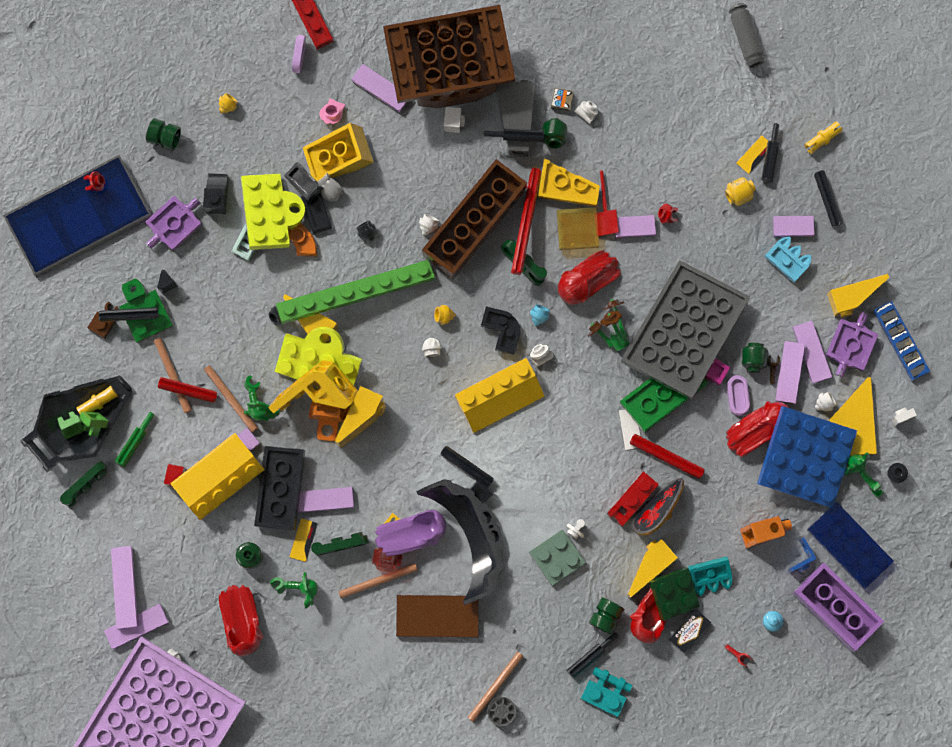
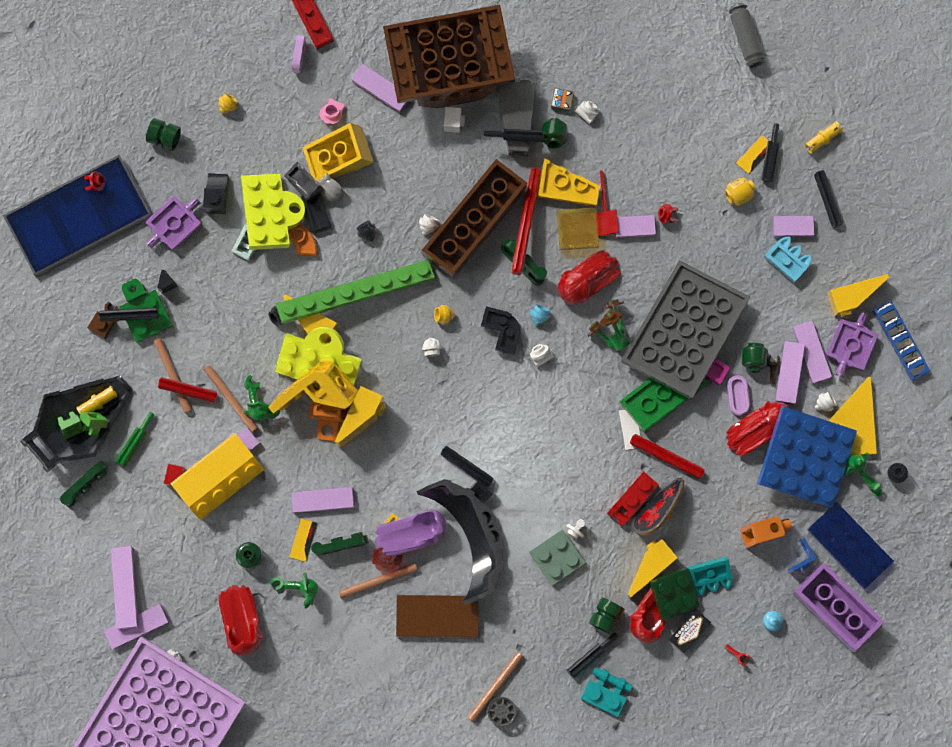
(280, 488): black plate -> none
(499, 395): yellow slope -> none
(903, 415): white plate -> none

